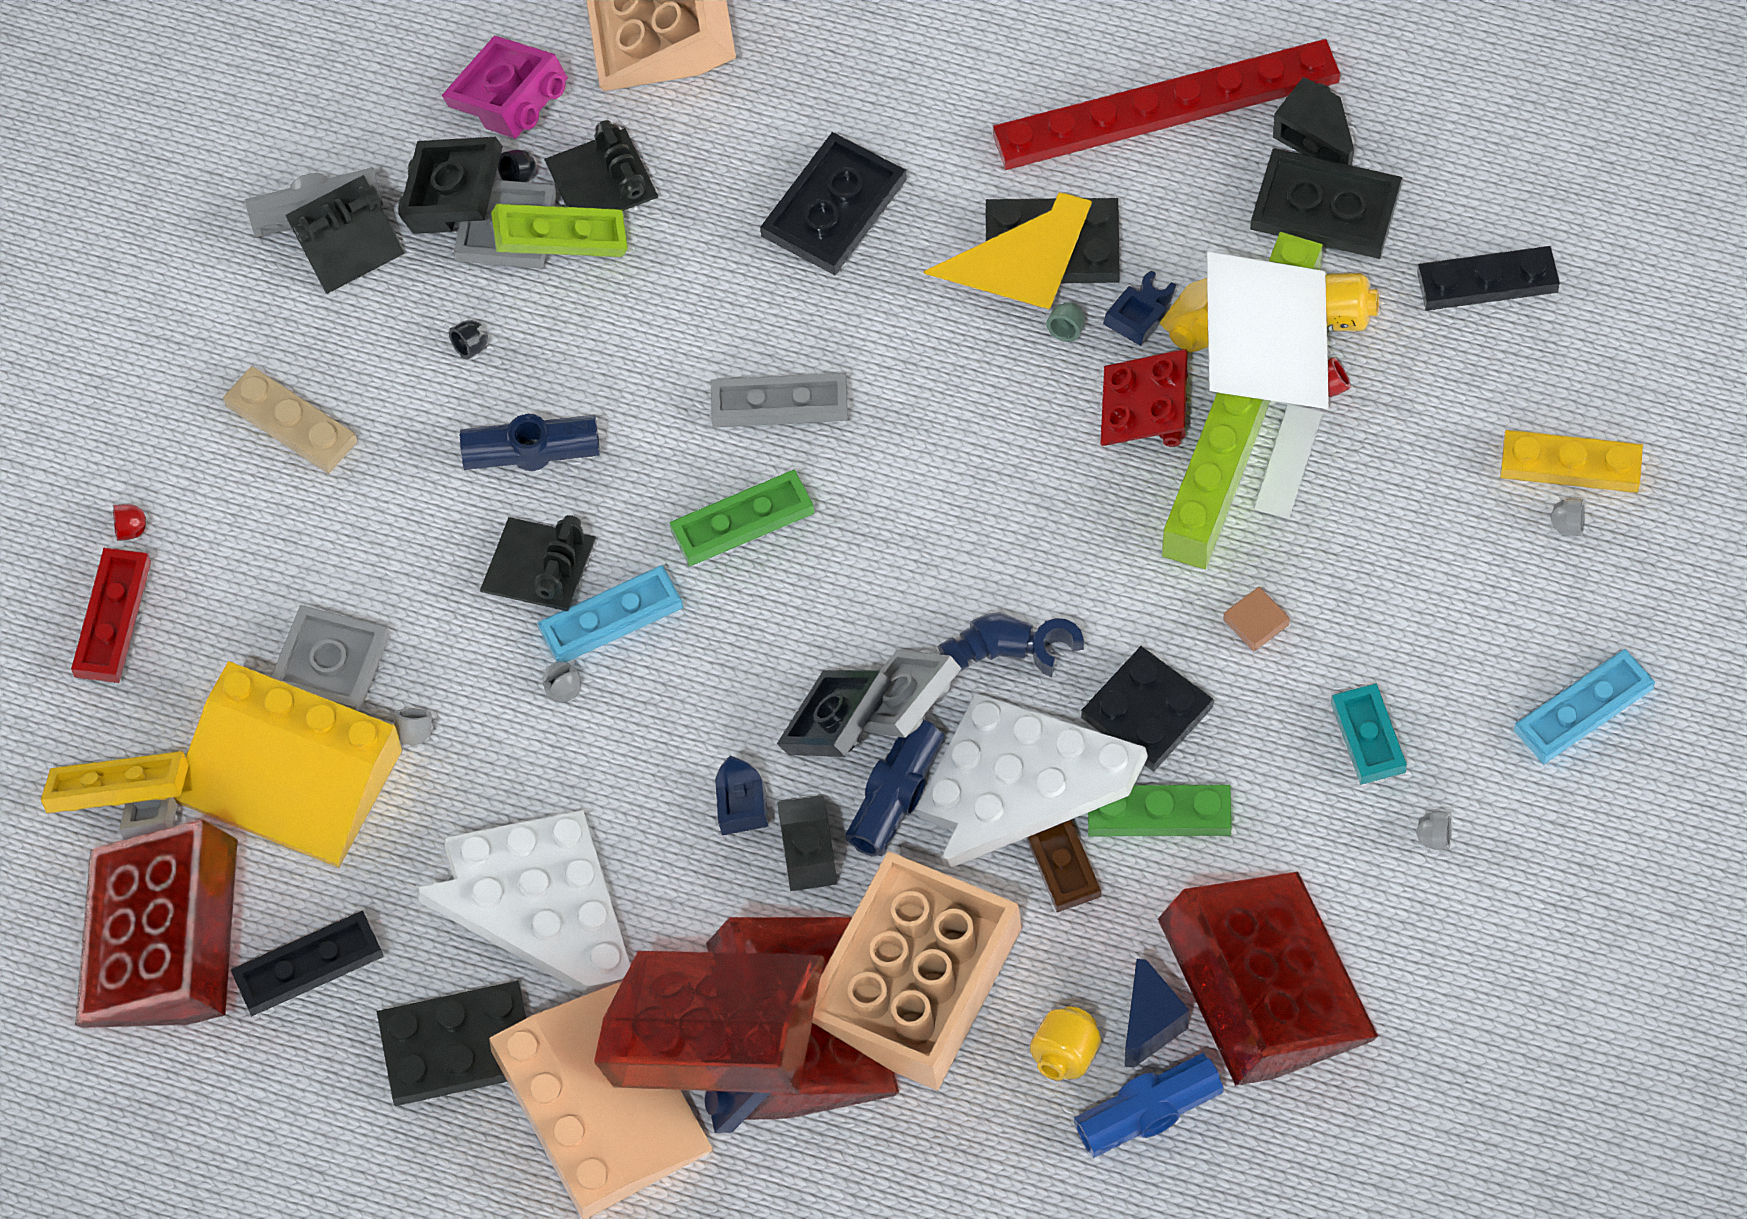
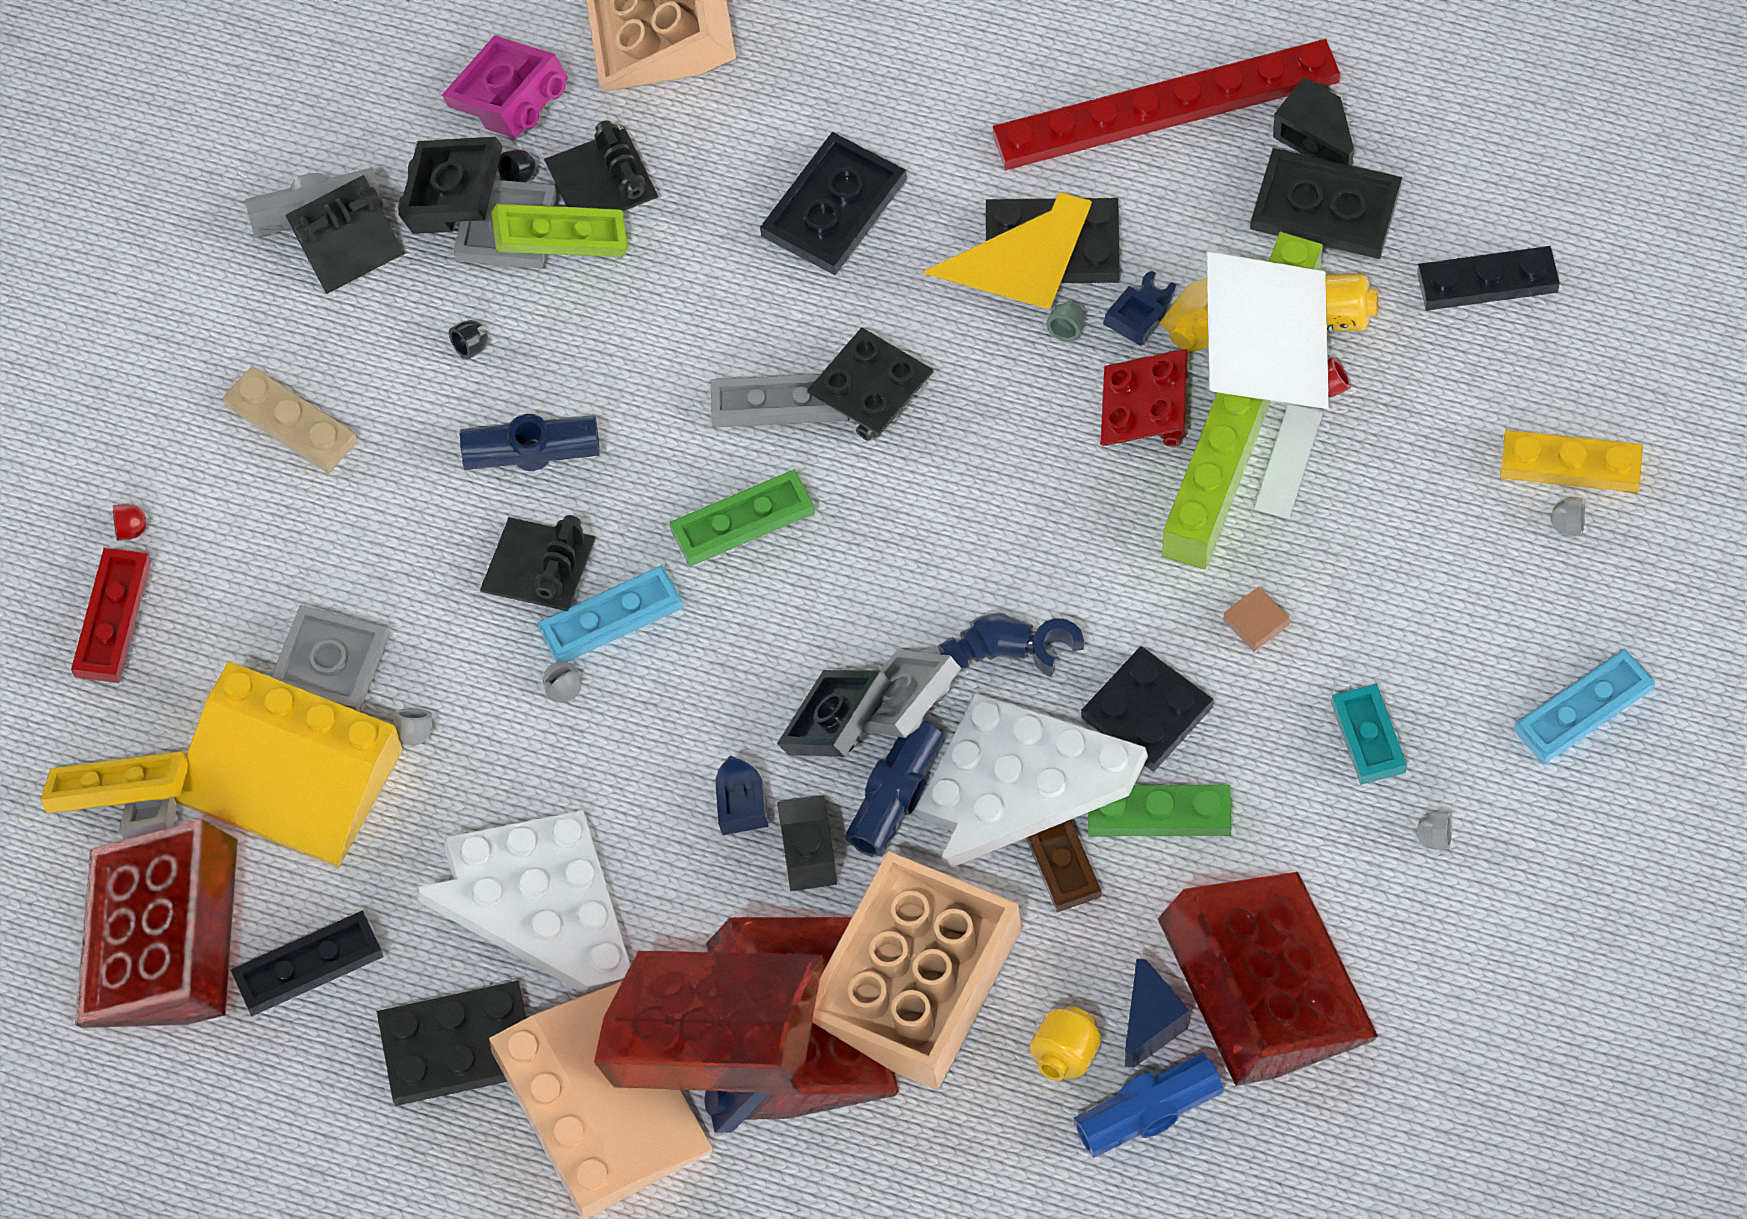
(870, 382): none -> pearl dark grey hinge

